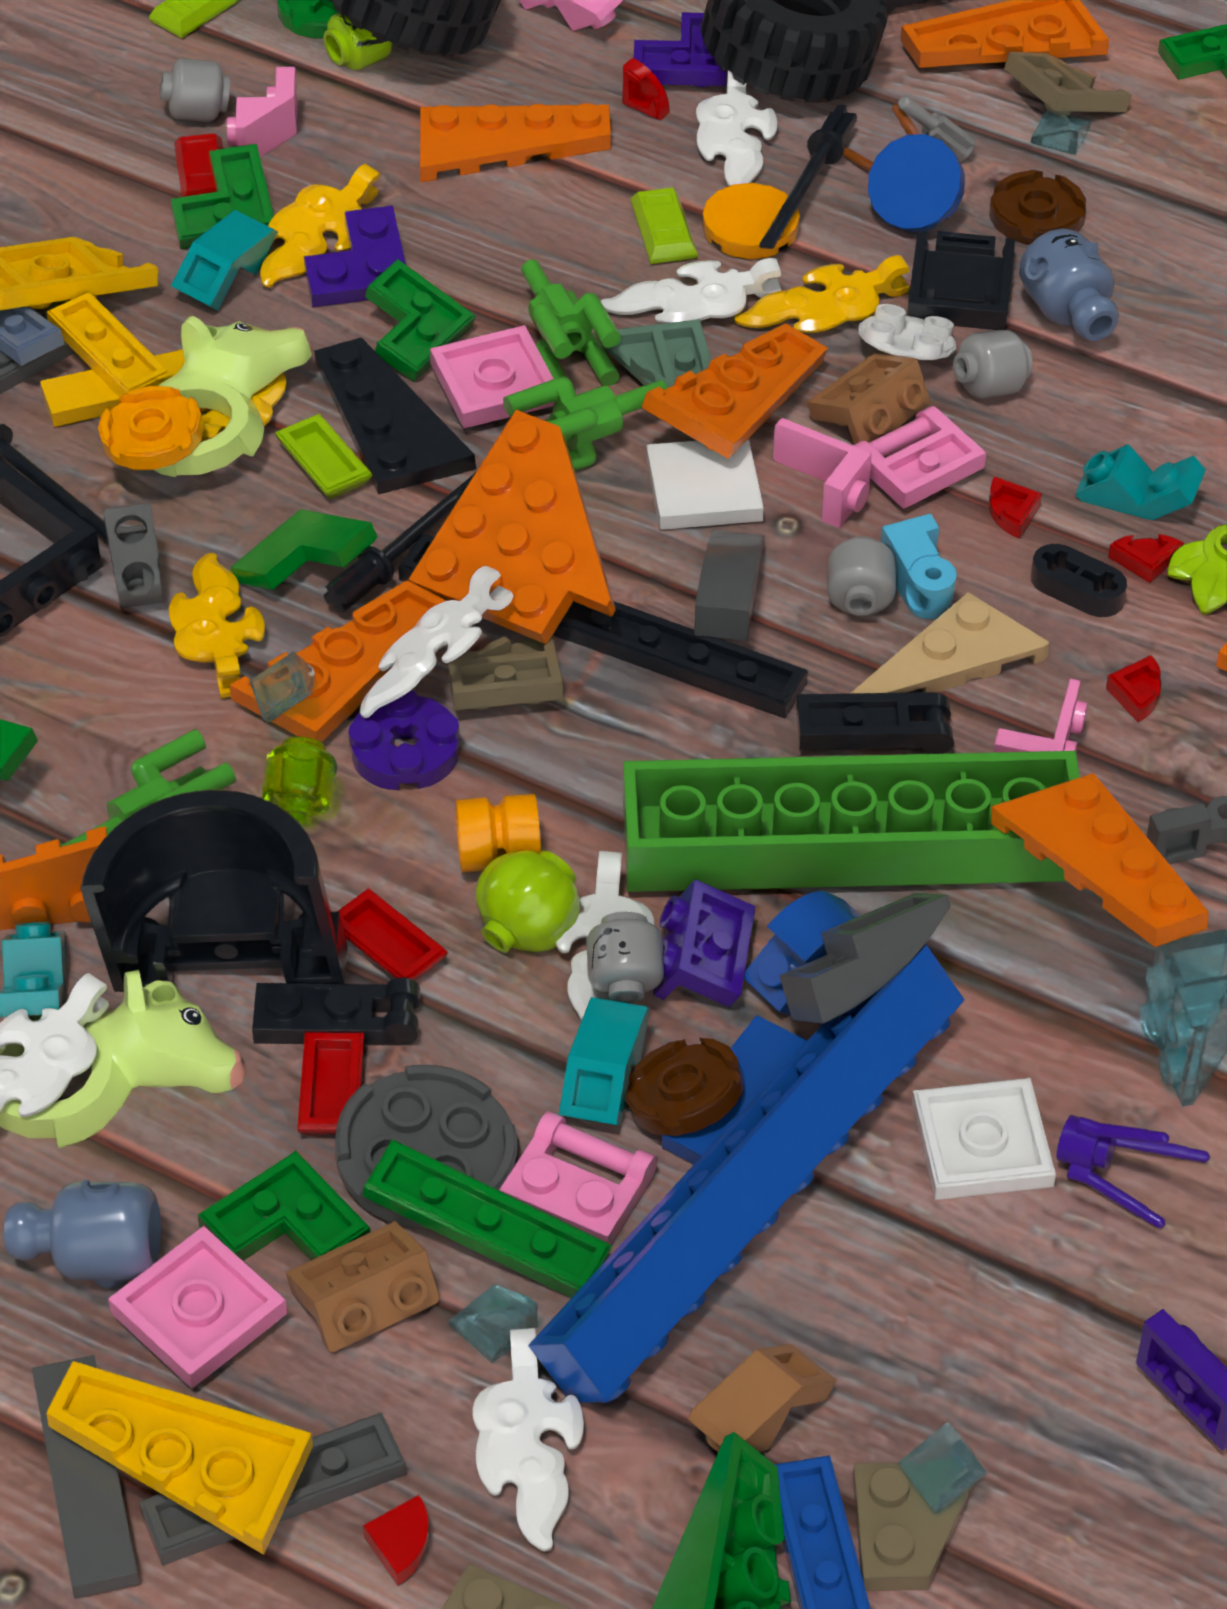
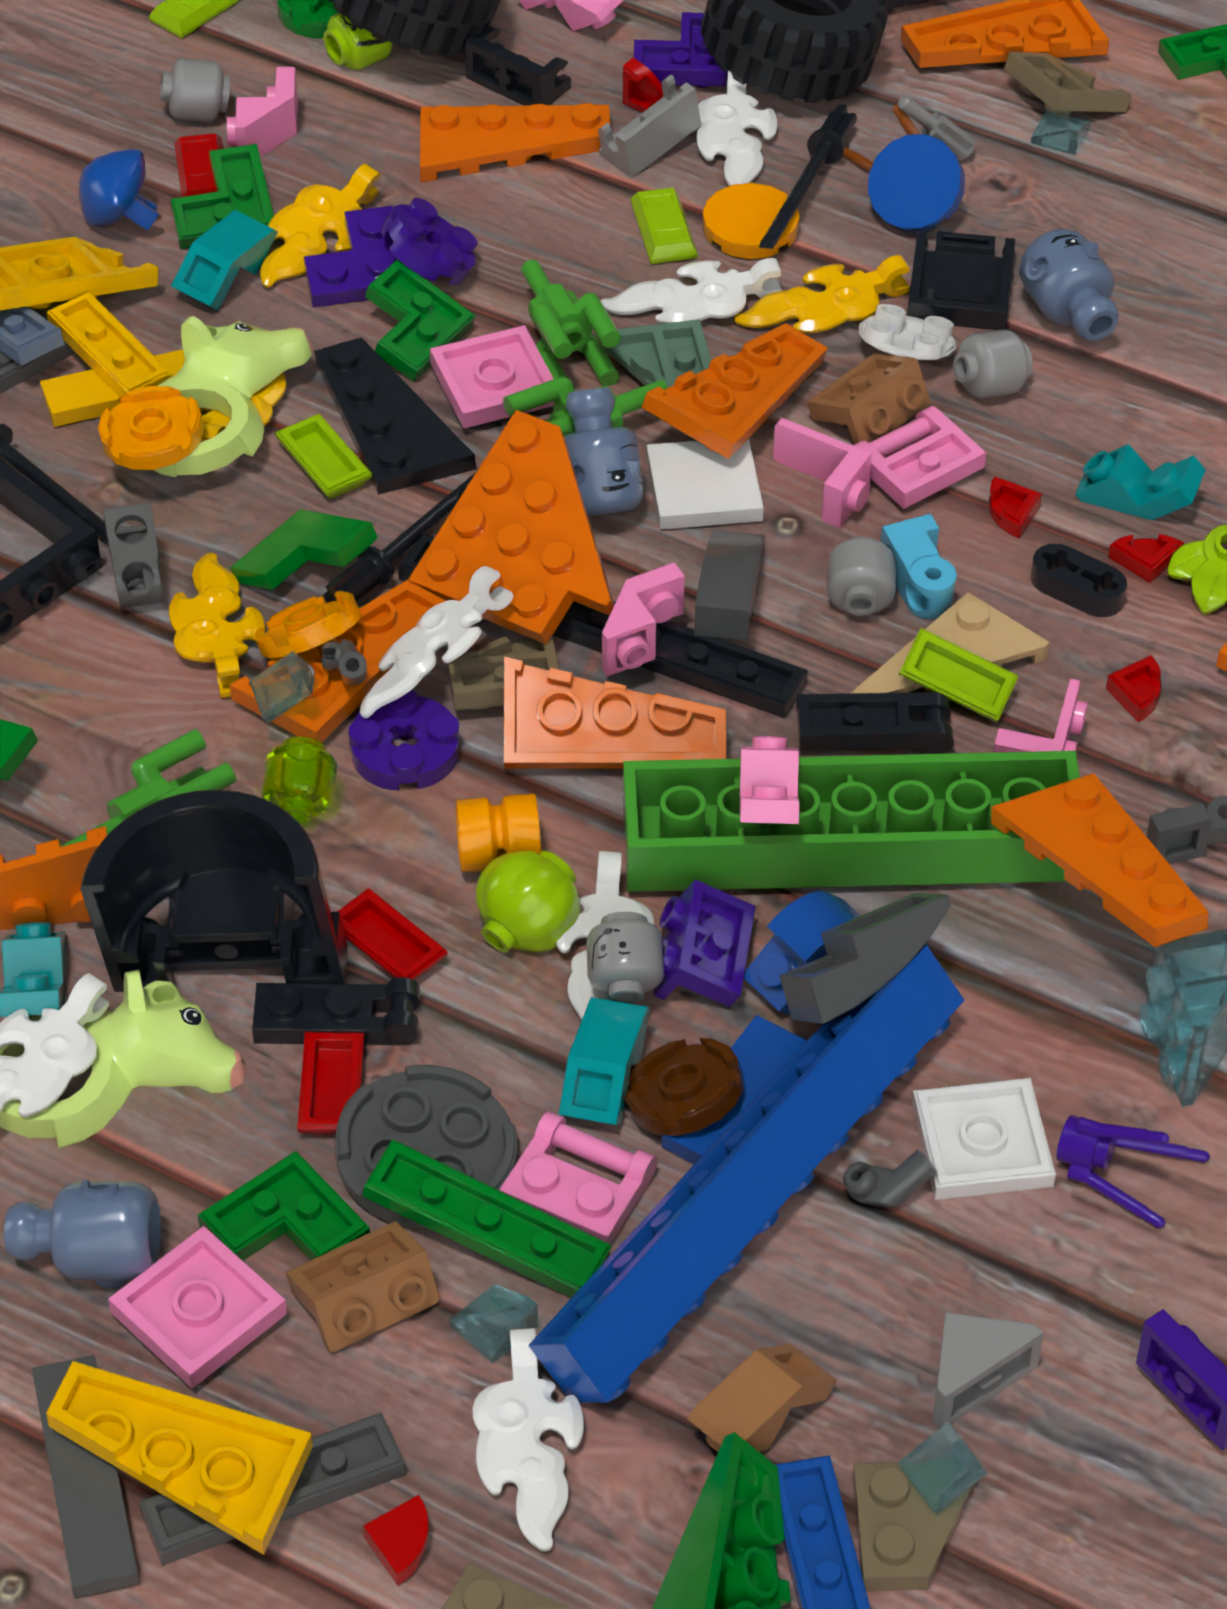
(111, 190): none -> blue piece
(307, 625): none -> light orange tile
(347, 659): none -> dark grey arm
(429, 242): none -> dark purple plate
(511, 73): none -> black hinge
(589, 724): none -> orange wing
(603, 456): none -> sand blue piece
(631, 627): none -> bright pink slope
(653, 130): none -> light grey hinge
(769, 781): none -> bright pink slope
(888, 1186): none -> dark grey arm
(958, 675): none -> lime tile
(980, 1361): none -> light grey slope
(1032, 205): reddish brown tile -> none

